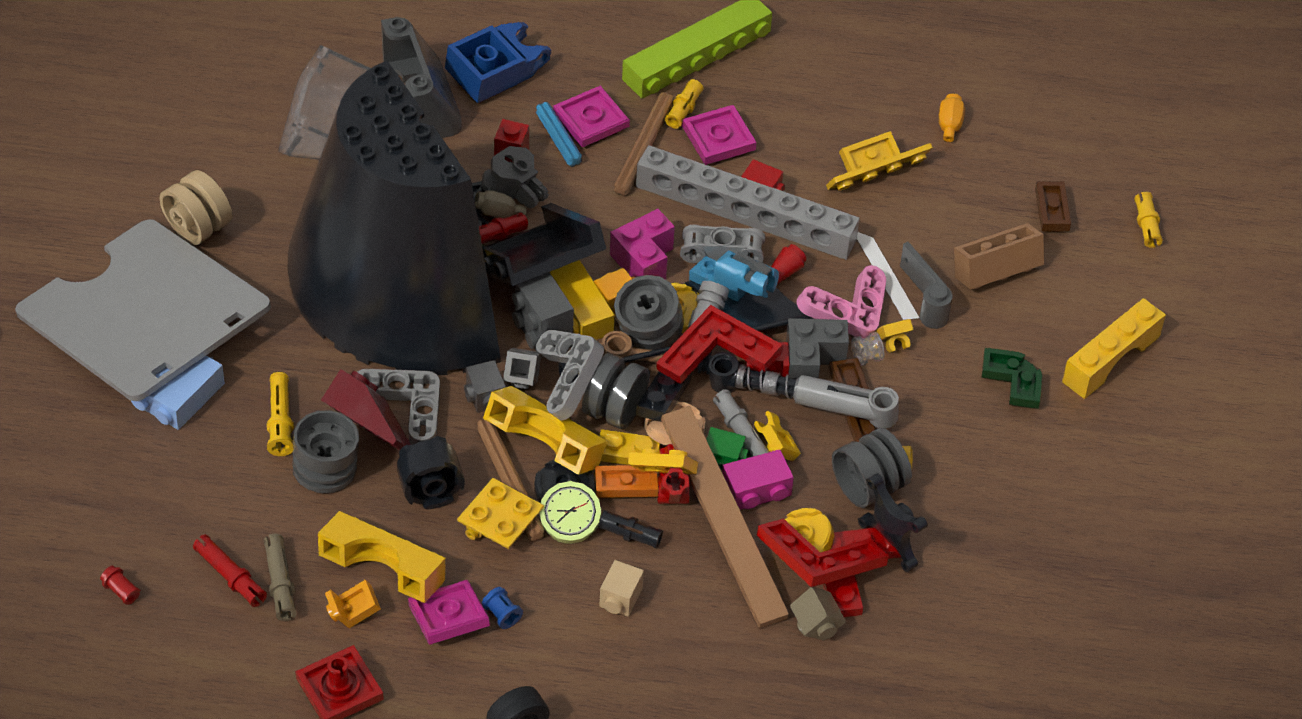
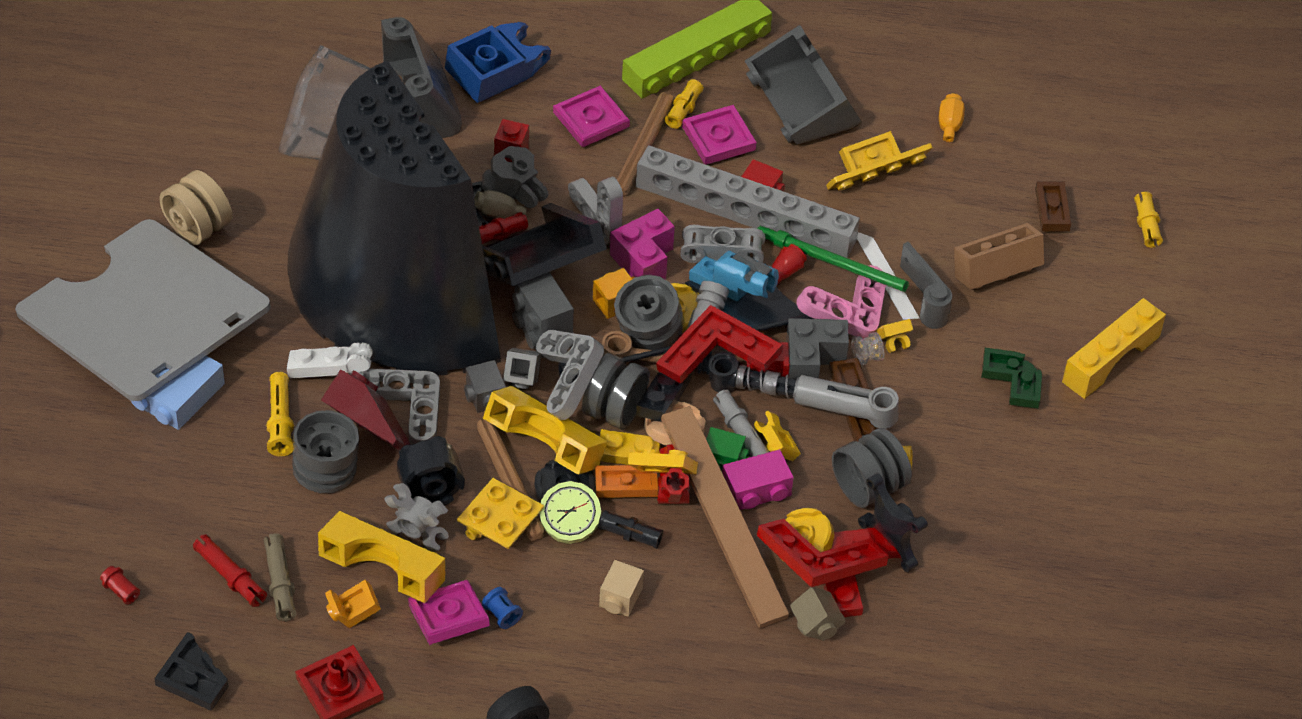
(192, 675): none -> black wing
(329, 361): none -> white hinge
(416, 517): none -> light grey pin
(558, 134): dark azure axle -> none
(591, 312): yellow brick -> none
(603, 207): none -> light grey beam
(784, 239): none -> green bar
(801, 89): none -> dark grey windscreen

